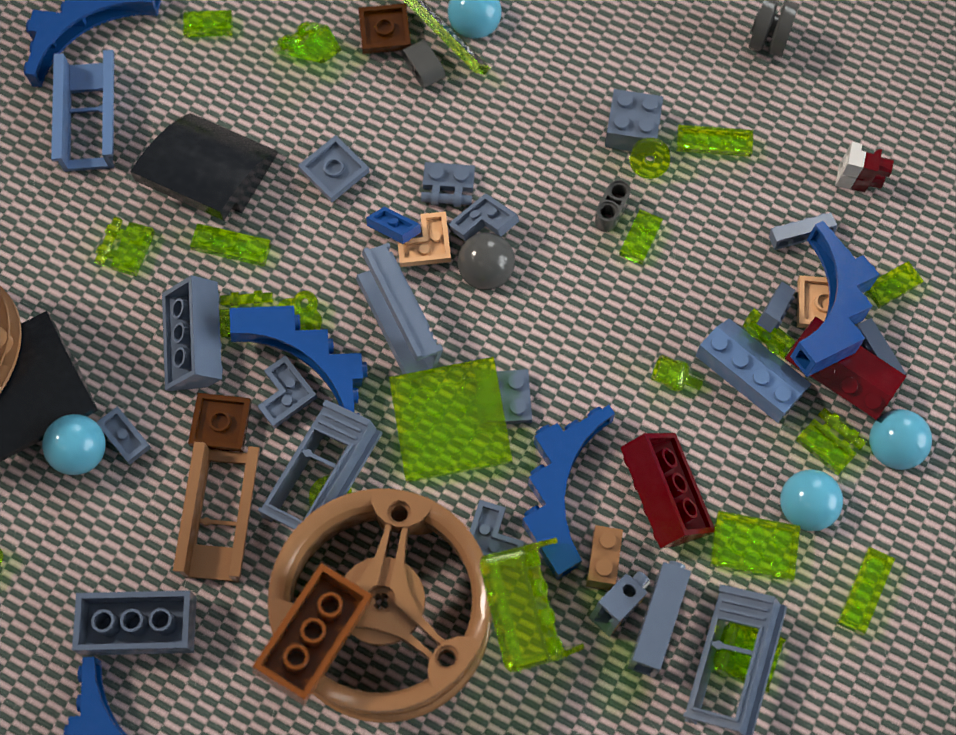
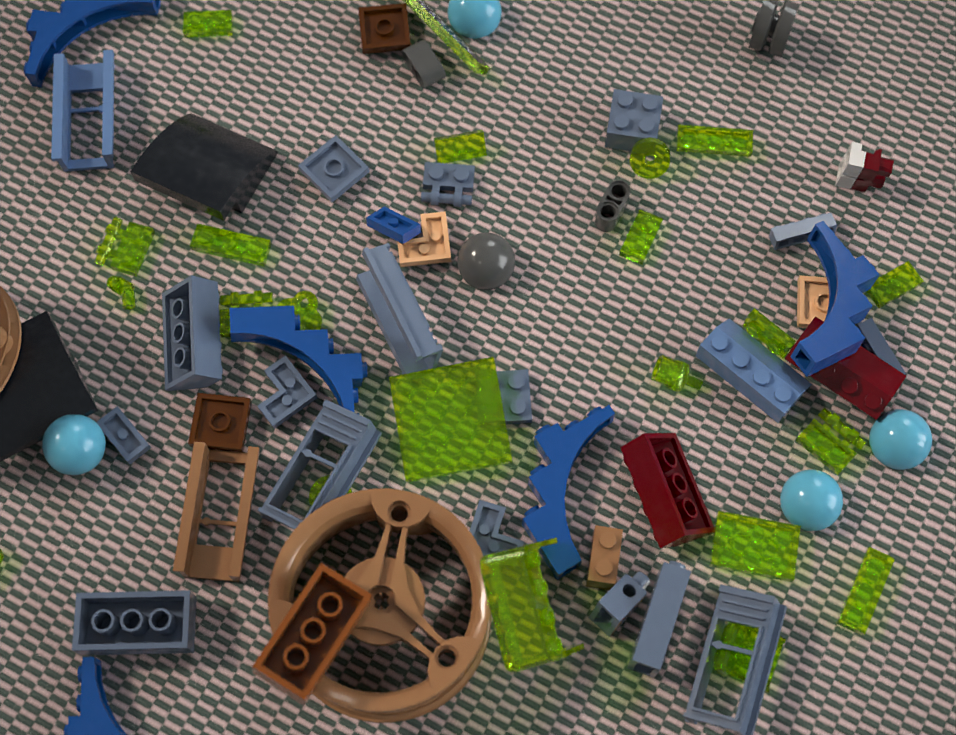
(123, 288): none -> clear neon green arm
(309, 42): clear neon green slope -> none
(460, 146): none -> clear neon green plate
(483, 213): sand blue plate -> none
(777, 307): sand blue piece -> none

